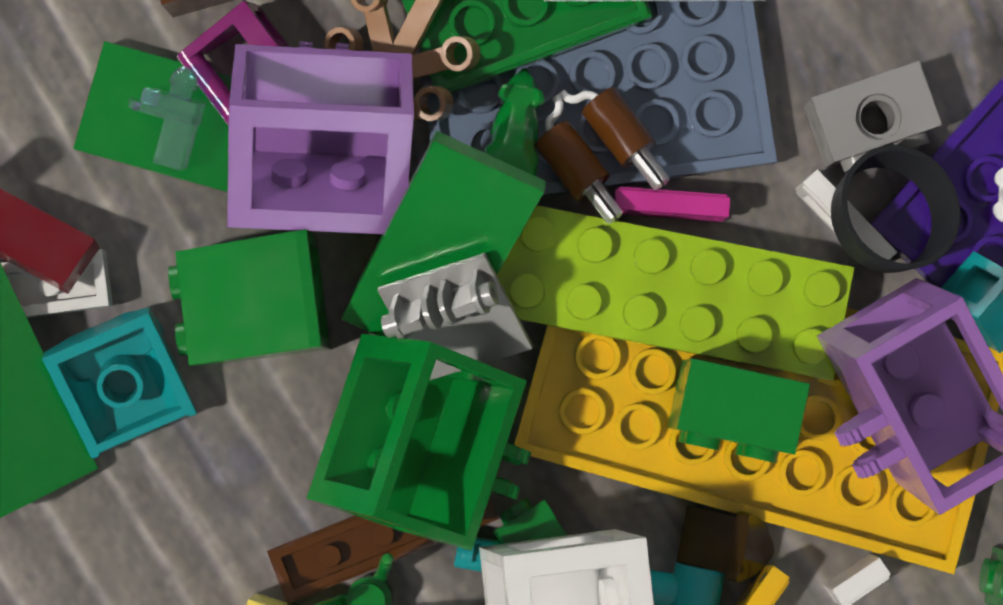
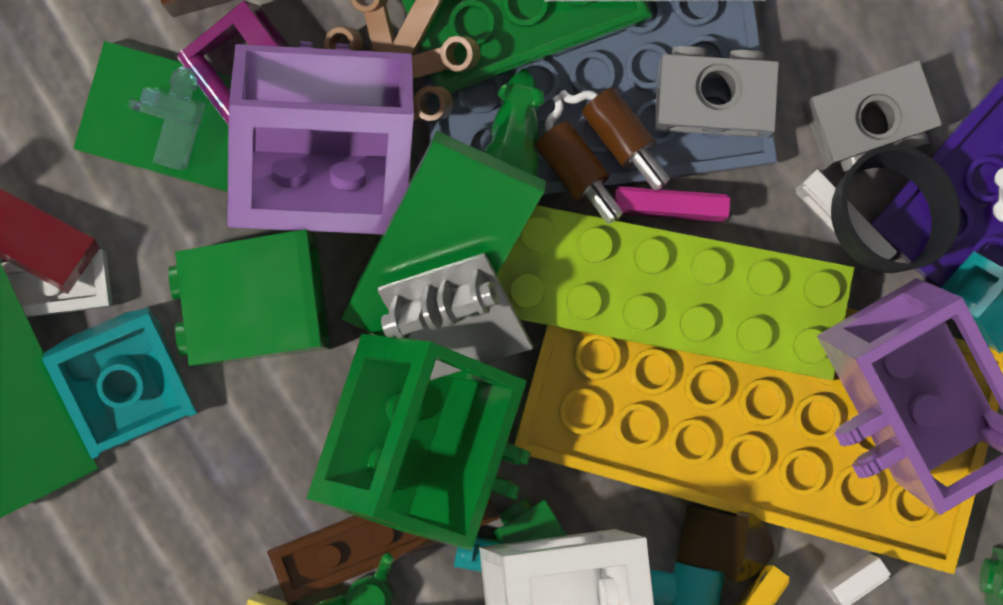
(685, 110): none -> light grey brick
(739, 407): green brick -> none

